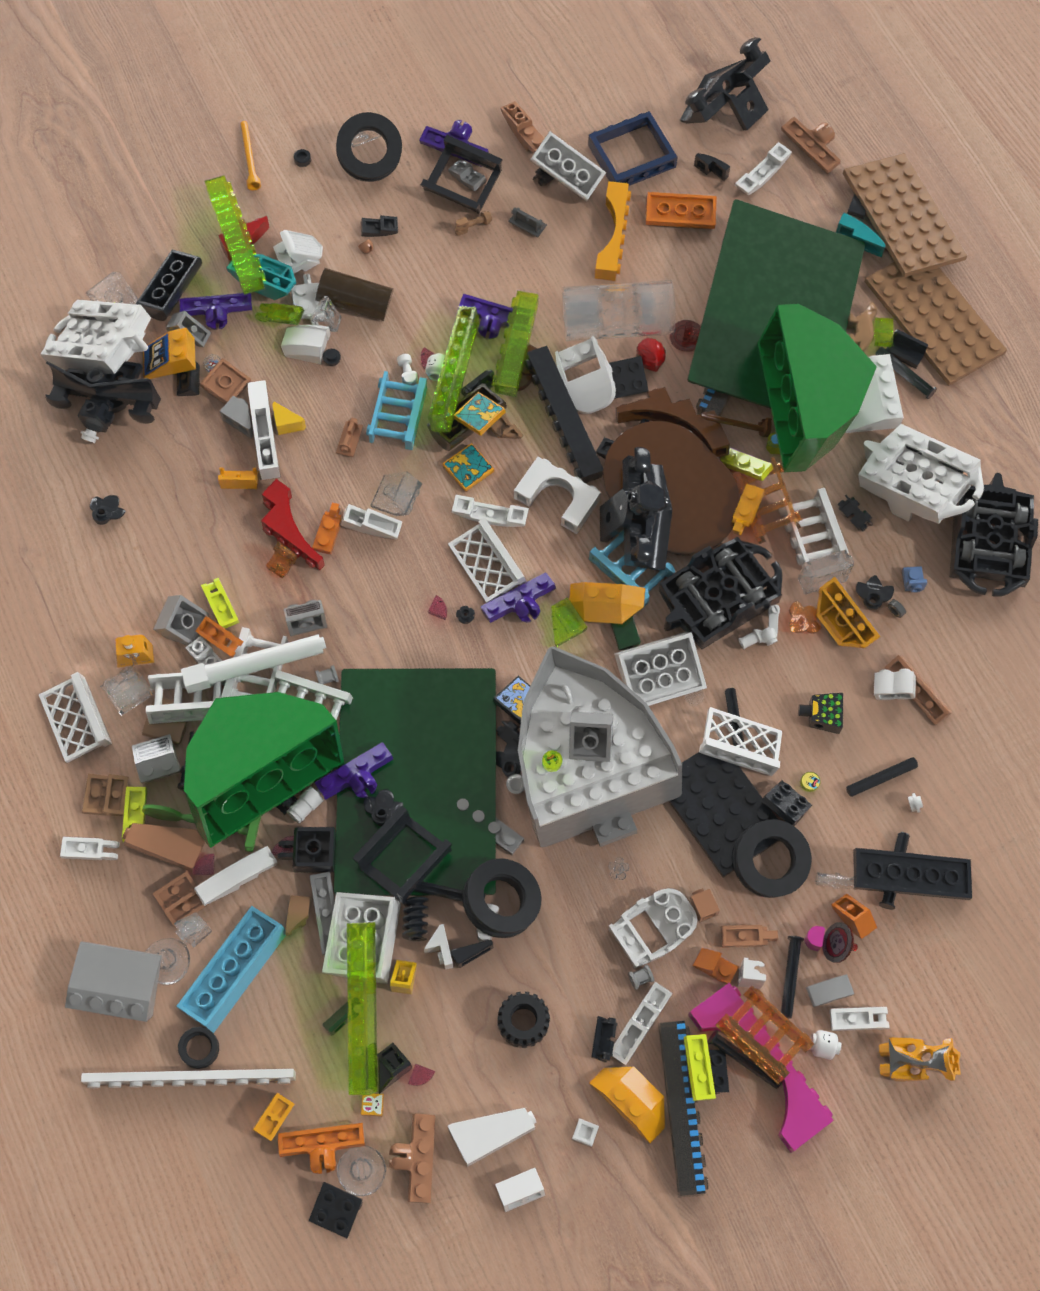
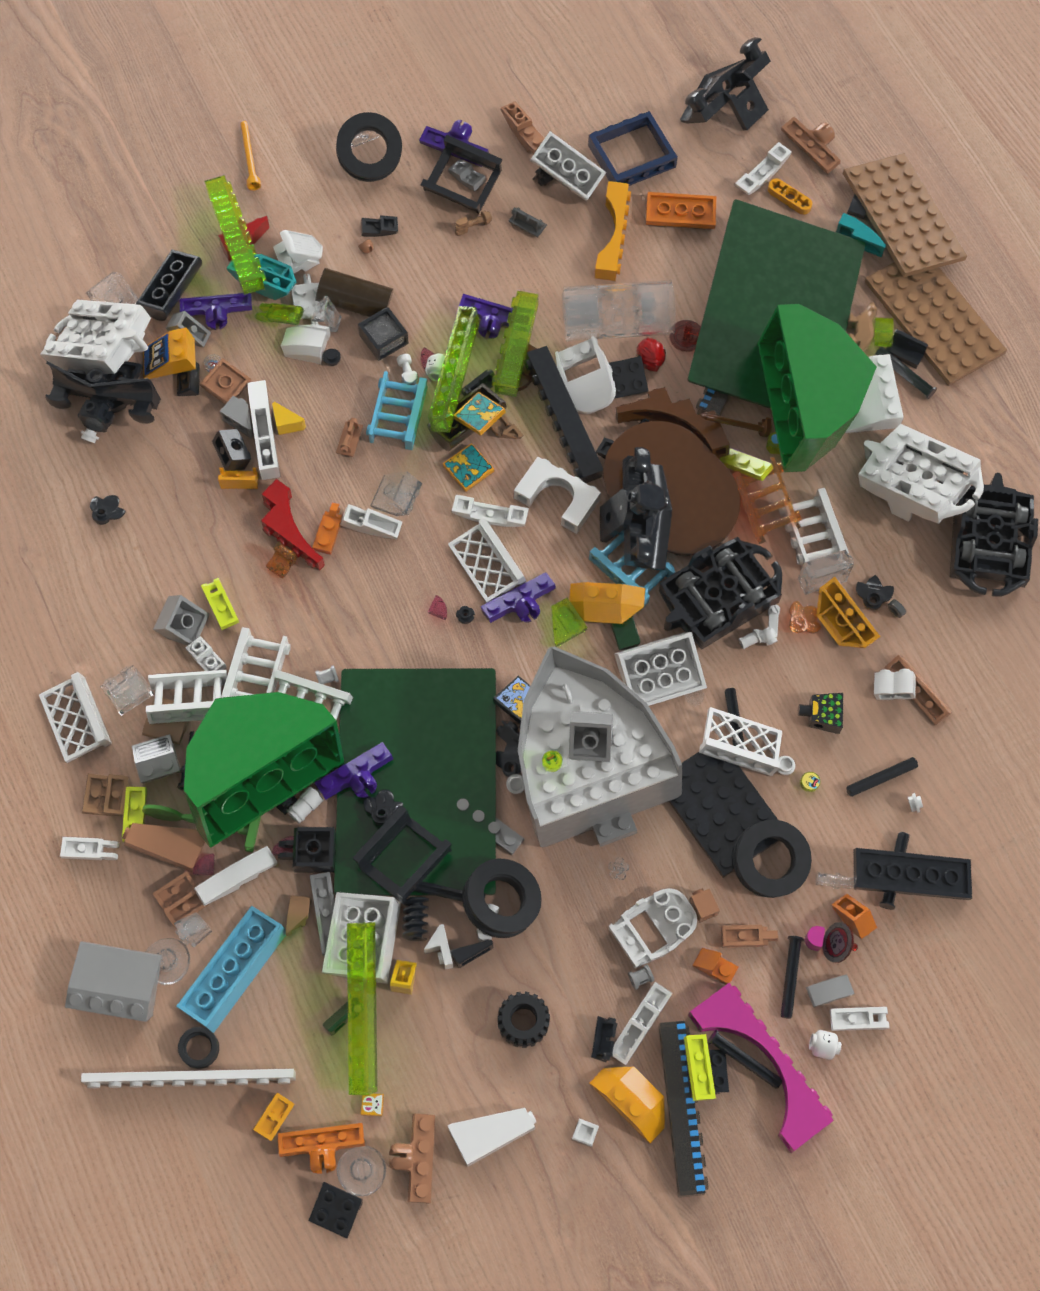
(133, 650): light orange torso -> none
(201, 676): white brick -> none
(218, 636): orange plate -> none
(231, 450): none -> black brick
(302, 158): black tile -> none
(305, 617): light grey slope -> none
(383, 333): none -> piece
(391, 1066): black slope -> none
(420, 1075): clear pink tile -> none
(520, 1189): white hinge -> none
(711, 164): black slope -> none
(747, 508): light orange hinge -> none
(749, 976): white hinge -> none
(761, 1054): clear orange fence -> none
(786, 803): black plate -> none
(787, 765): none -> white plate
(790, 202): none -> light orange beam
(850, 507): black hinge -> none
(913, 579): medium blue bracket -> none
(943, 1059): light orange hips -> none

